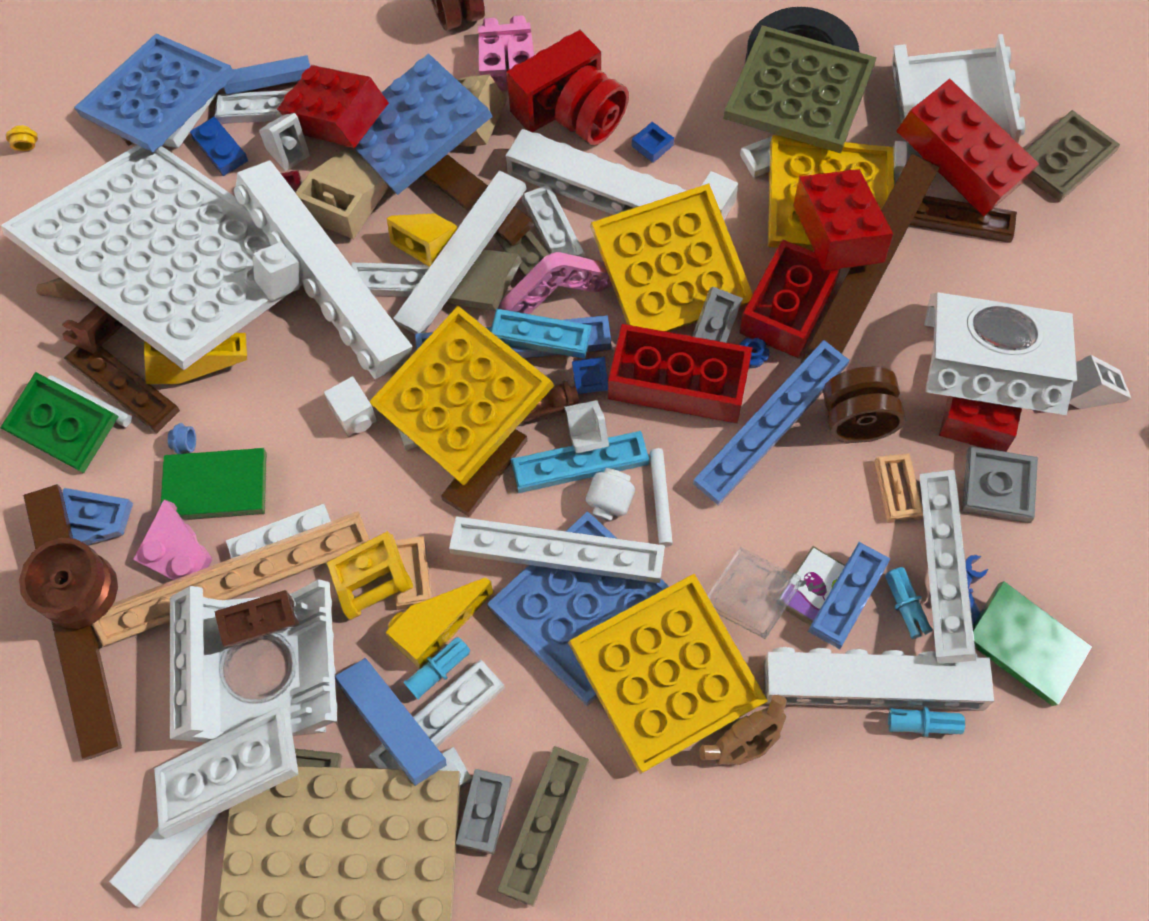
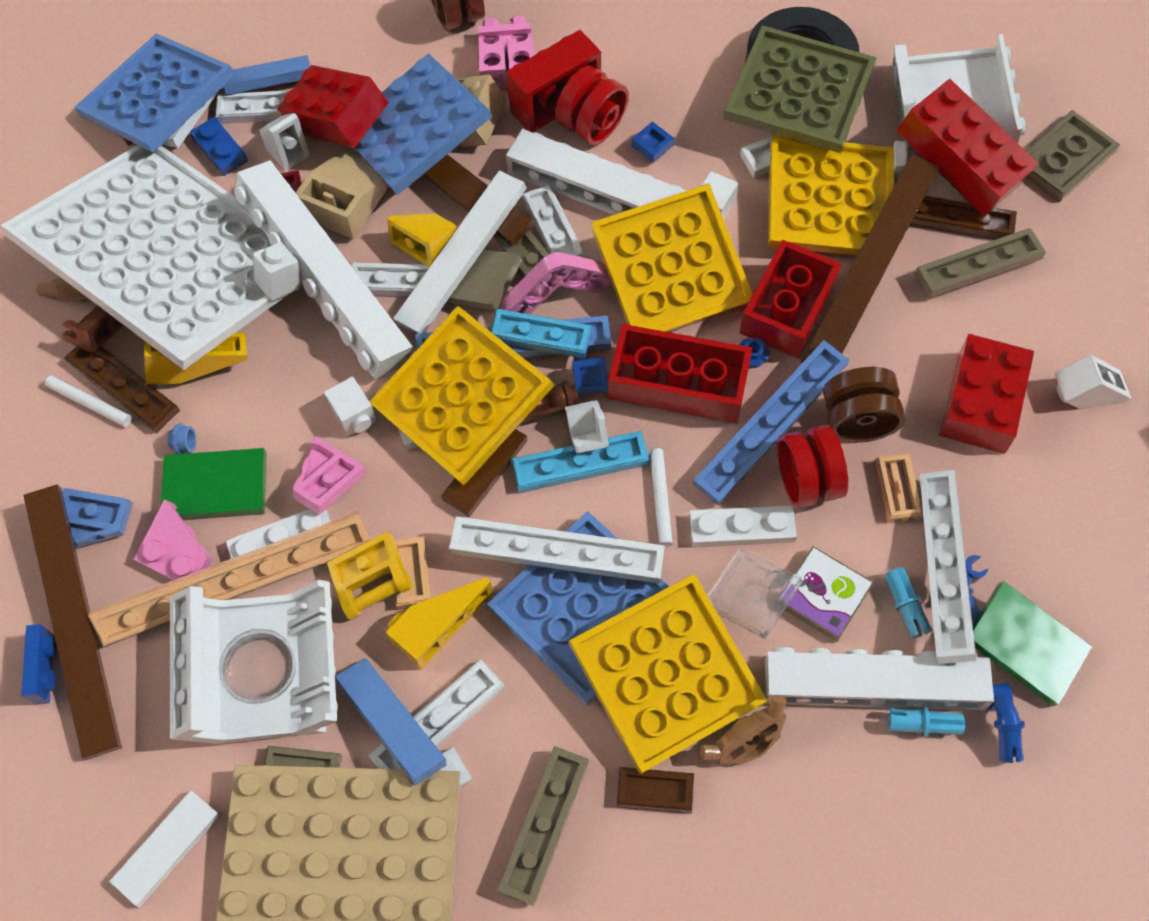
(21, 138): yellow plate -> none
(38, 675): none -> blue plate
(59, 422): green tile -> none
(68, 583): copper wheel -> none
(225, 771): white tile -> none
(256, 618): copper hinge -> none
(325, 476): none -> bright pink wing
(437, 667): medium azure axle -> none
(484, 811): light grey plate -> none
(610, 494): white head -> none
(655, 790): none -> reddish brown tile
(717, 315): light grey plate -> none
(742, 526): none -> white plate
(812, 466): none -> red wheel
(842, 219): red brick -> none
(849, 595): medium blue tile -> none
(980, 262): none -> dark tan plate
(1000, 484): light grey tile -> none
(1001, 353): white panel -> none
(1008, 724): none -> blue piece

